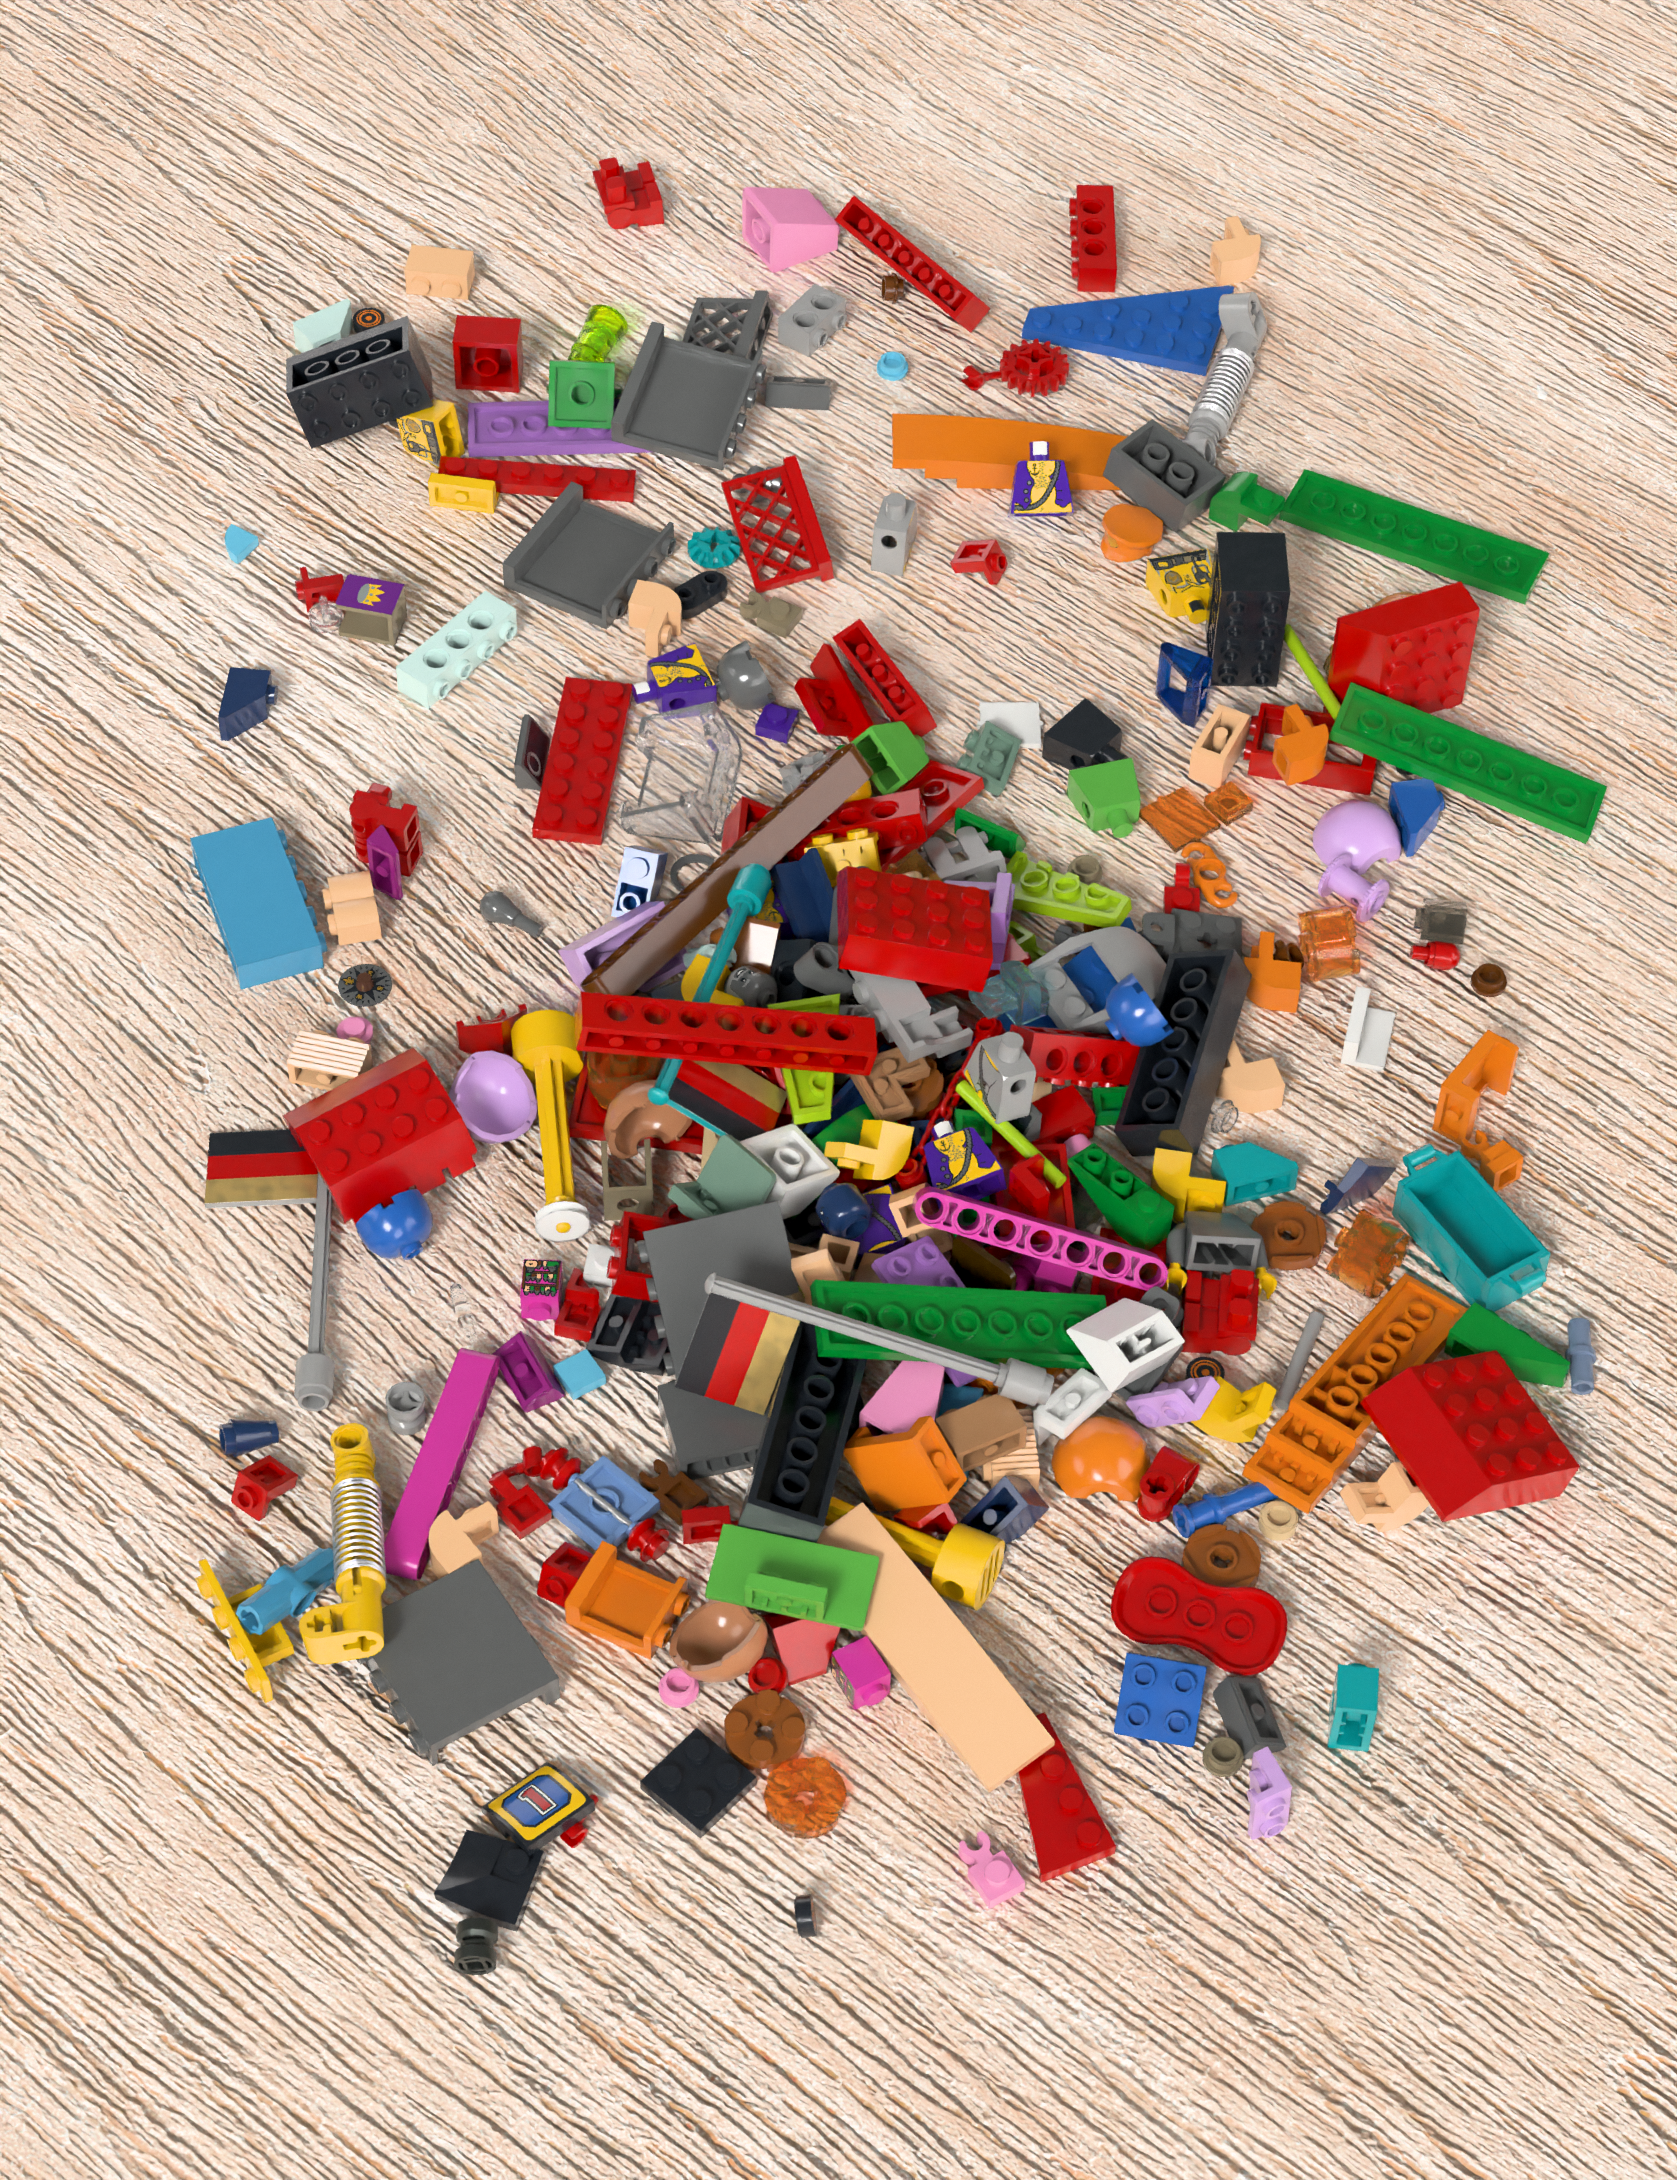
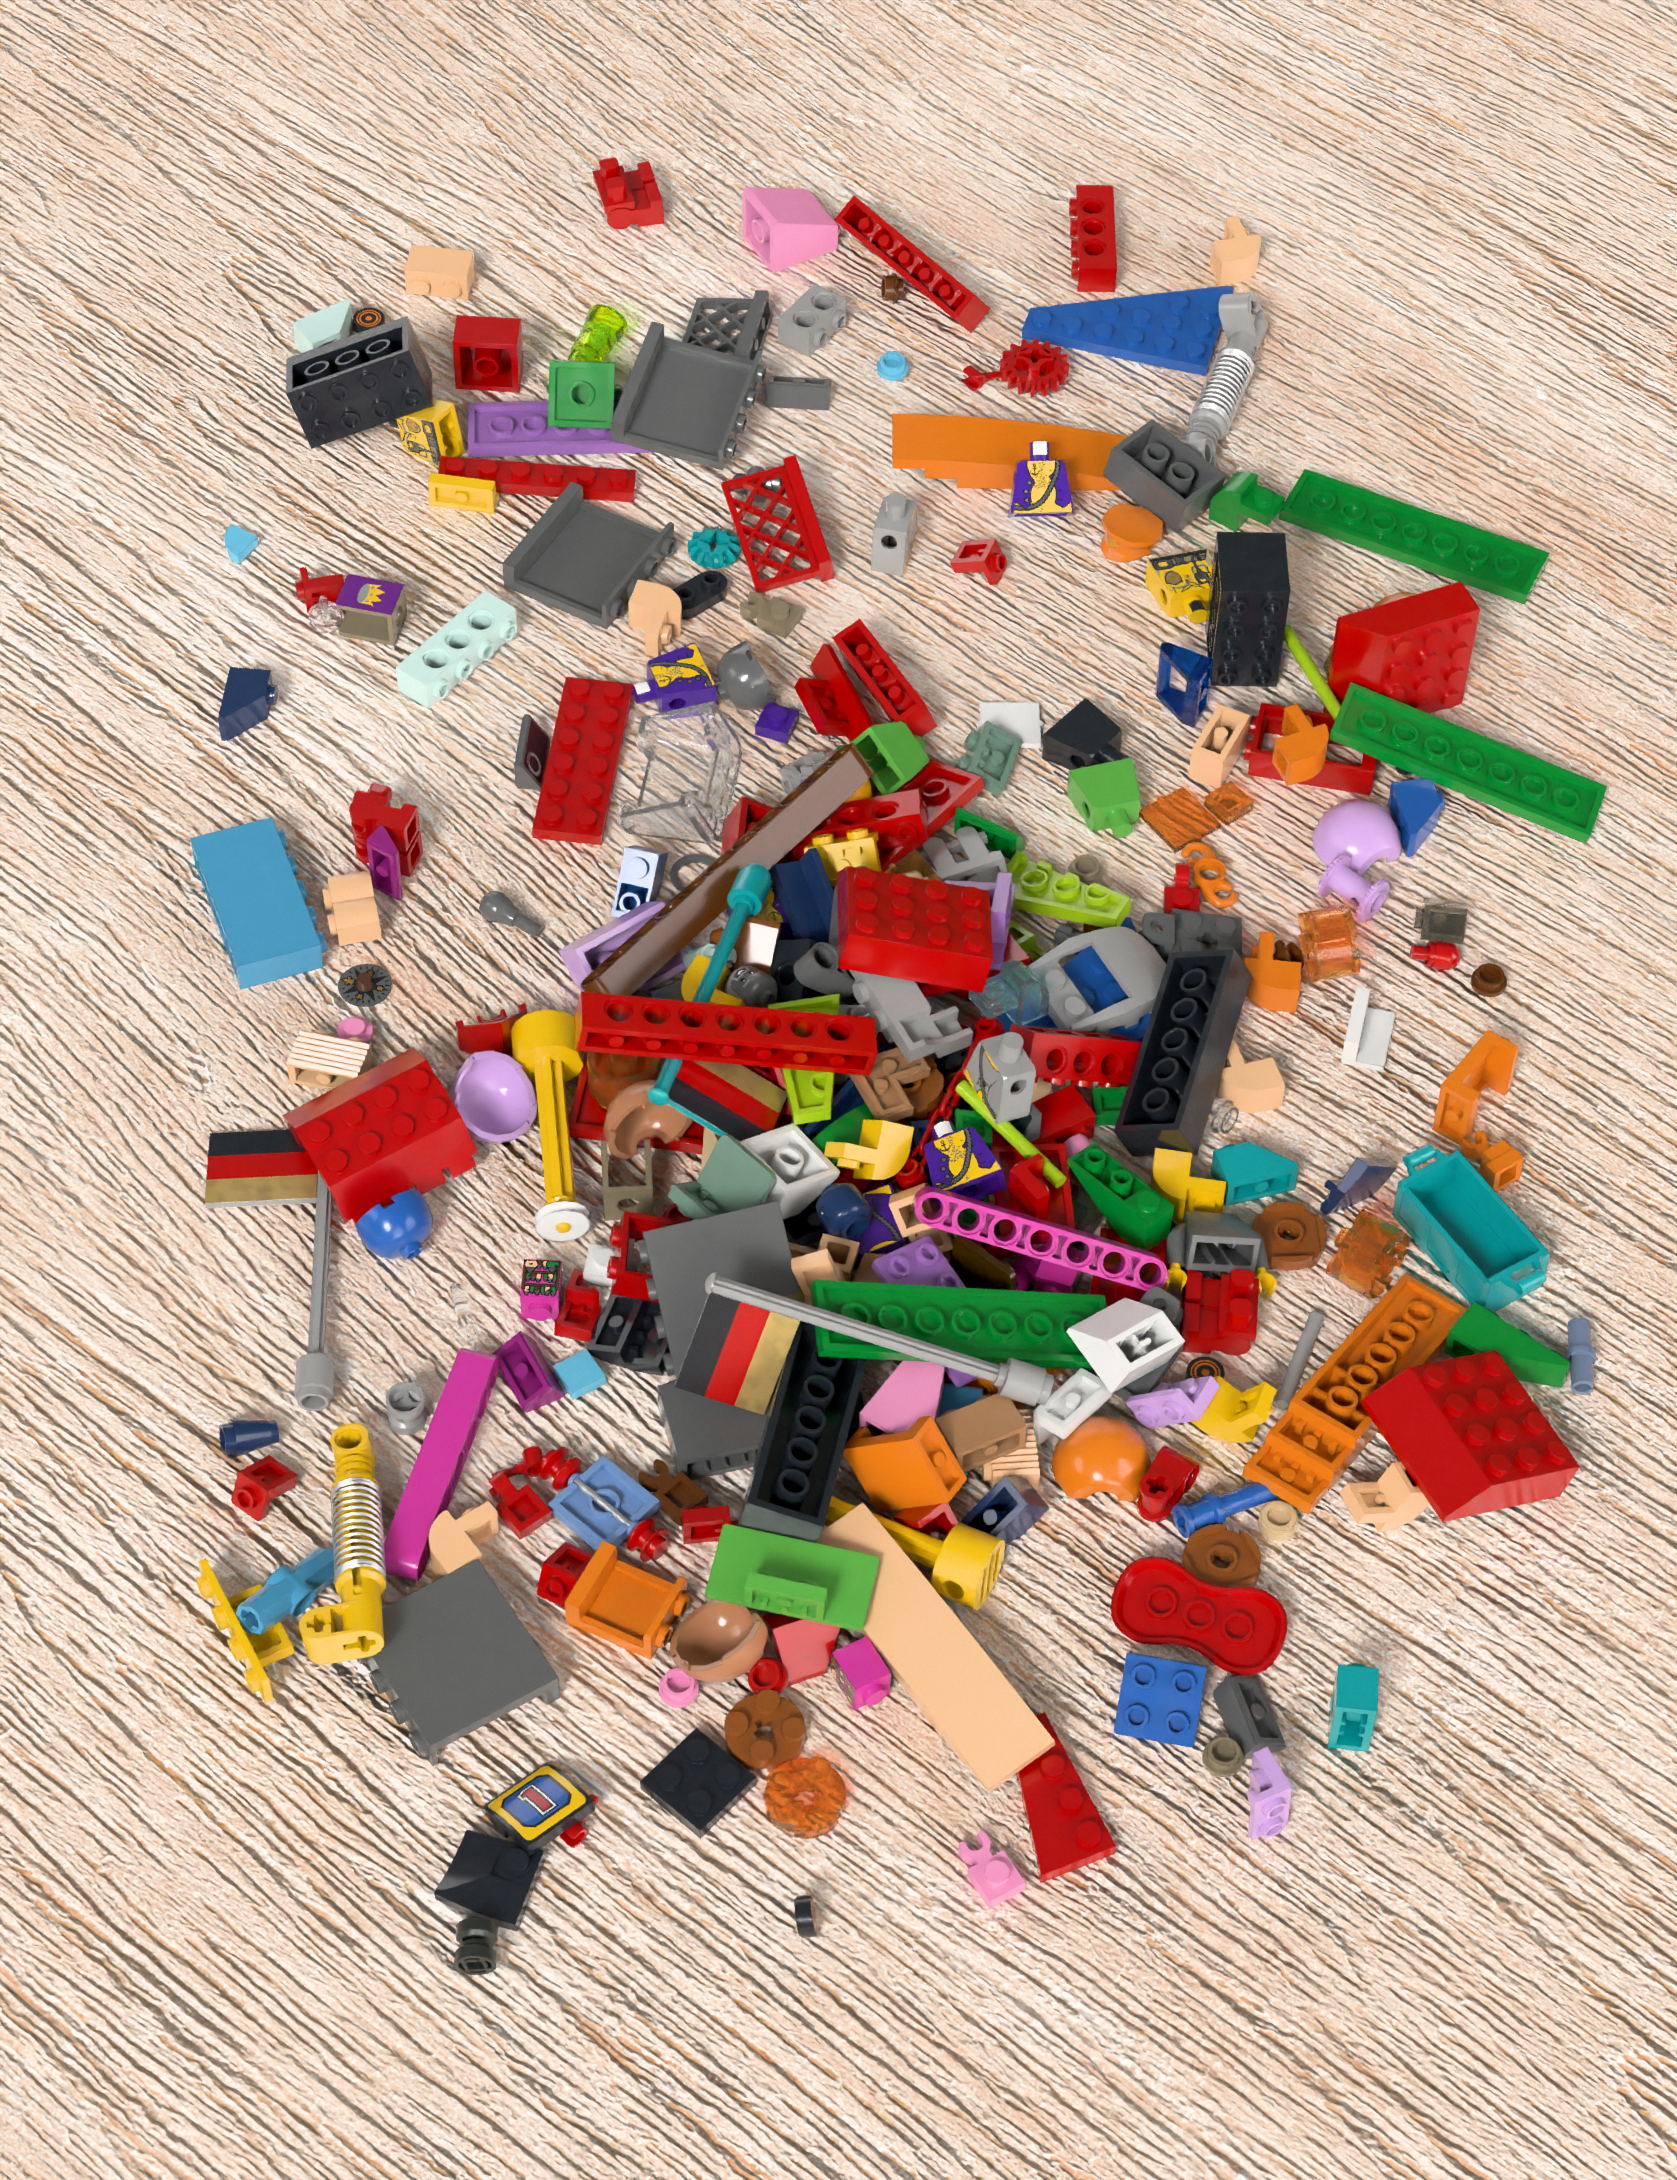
(1134, 1014): blue cylinder -> none

